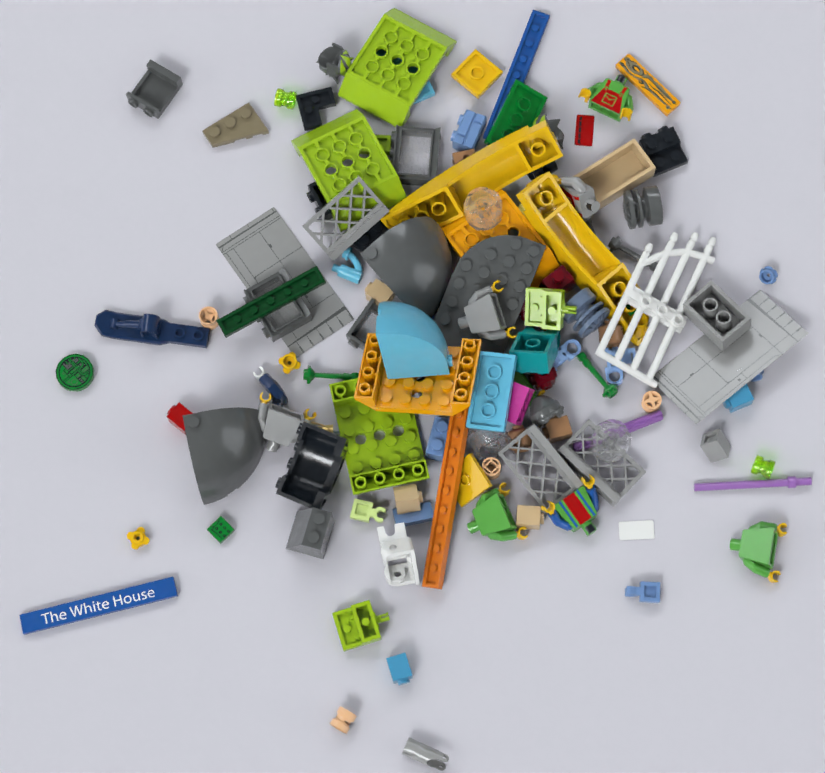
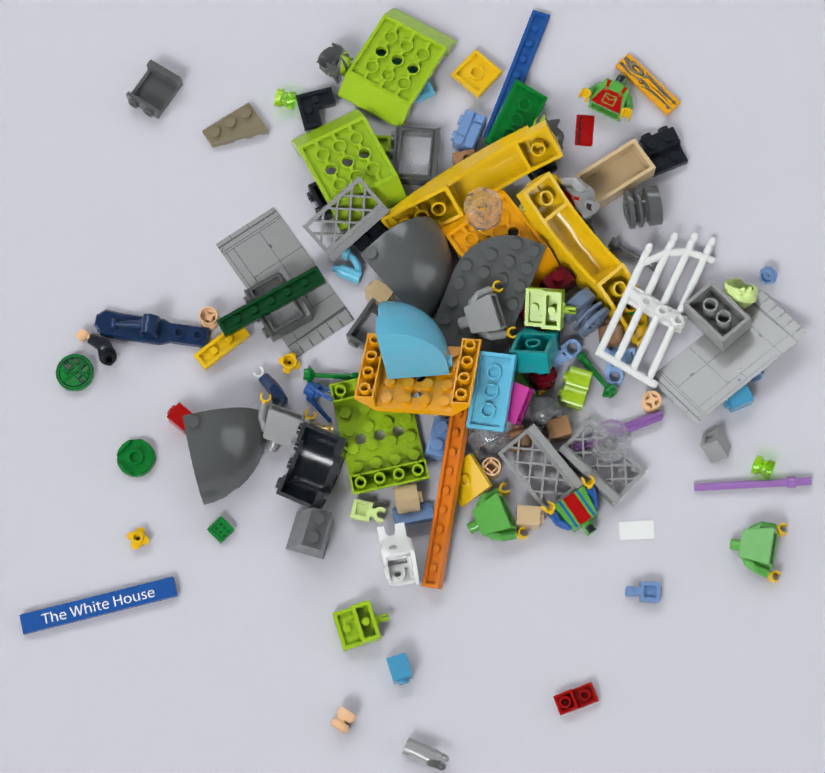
(106, 352): none -> black arm
(136, 458): none -> green tile
(219, 348): none -> yellow plate
(315, 391): none -> blue plant
(575, 388): none -> lime brick
(576, 698): none -> red slope
(740, 293): none -> yellowish green hair

